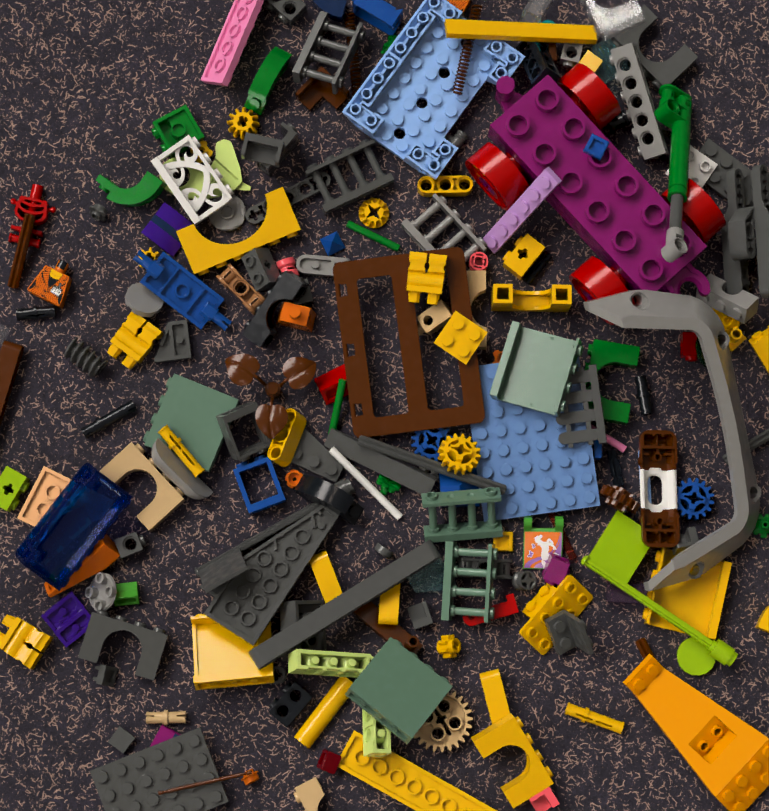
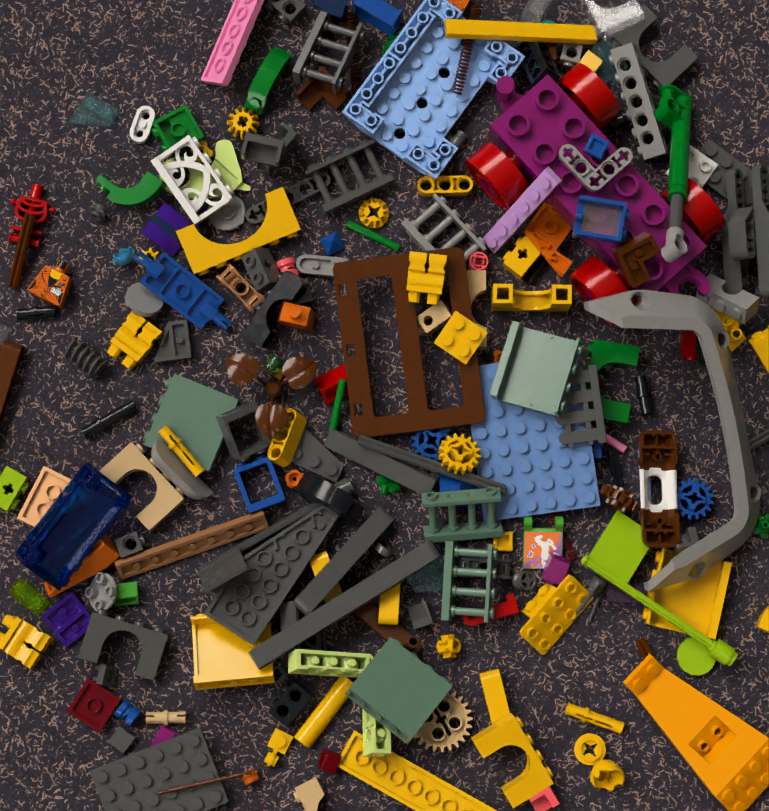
(29, 597): none -> clear neon green plate
(94, 112): none -> clear light blue wing
(94, 705): none -> dark red plate
(124, 256): none -> dark azure plate
(128, 712): none -> blue wheel
(140, 124): none -> white plate
(191, 544): none -> medium nougat plate
(274, 366): none -> clear green leg
(279, 742): none -> yellow plate
(343, 560): none -> dark grey beam
(365, 483): white piece -> none
(547, 233): none -> orange wing
(568, 632): dark grey bracket -> none
(591, 172): none -> light grey beam
(595, 587): none -> dark grey plant
(599, 750): none -> yellow gear
(600, 219): none -> window
(606, 775): none -> yellow hair
(631, 257): none -> reddish brown panel

